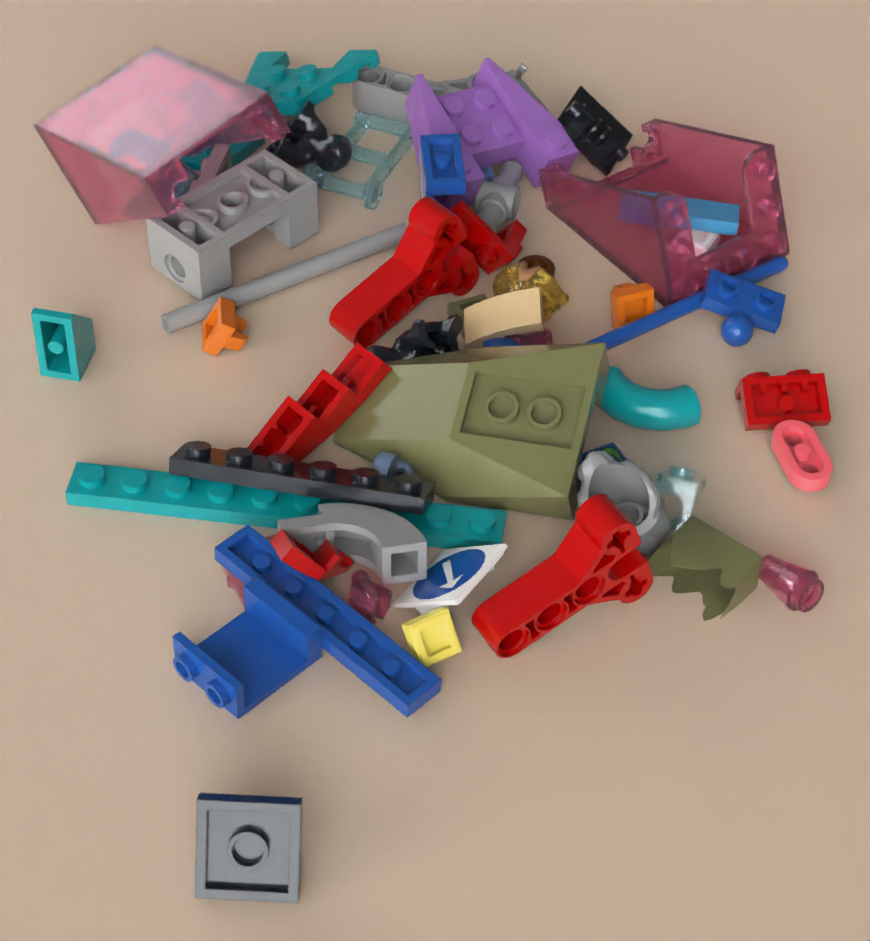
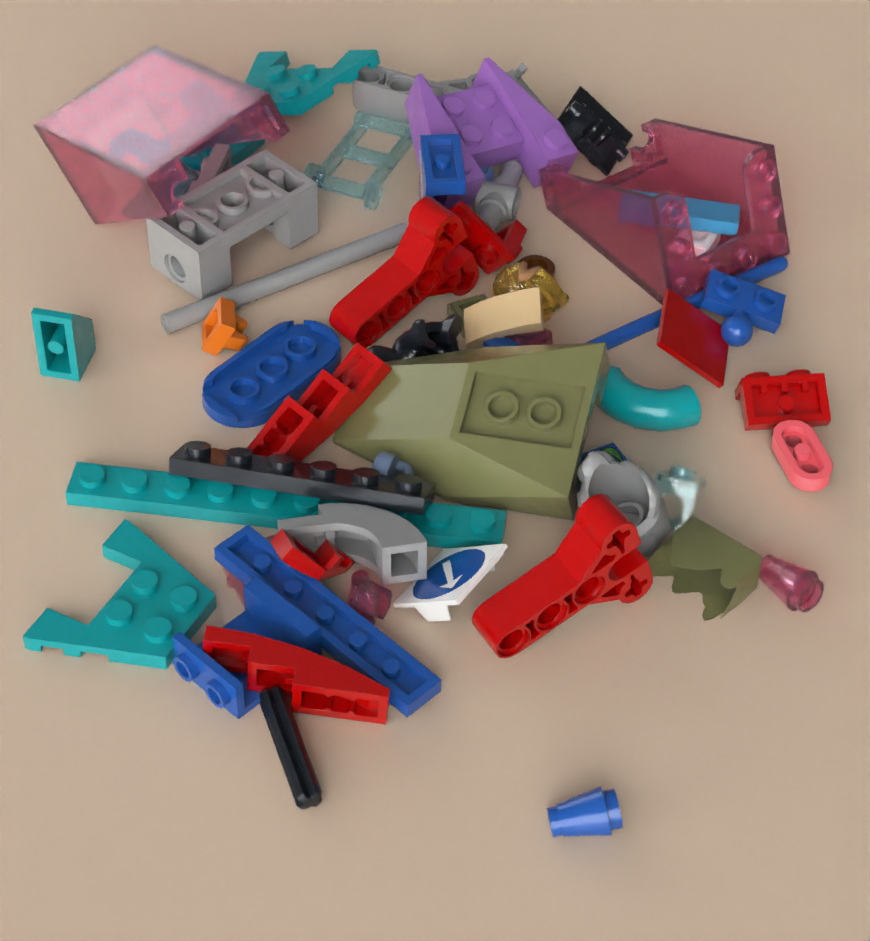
(142, 613): none -> teal wing
(248, 847): tile -> none
(262, 374): none -> blue tile
(290, 748): none -> black axle
(310, 143): black animal -> none
(313, 681): none -> red slope
(432, 636): light yellow tile -> none
(586, 814): none -> blue cone
(630, 303): orange tile -> none
(692, 338): none -> red piece

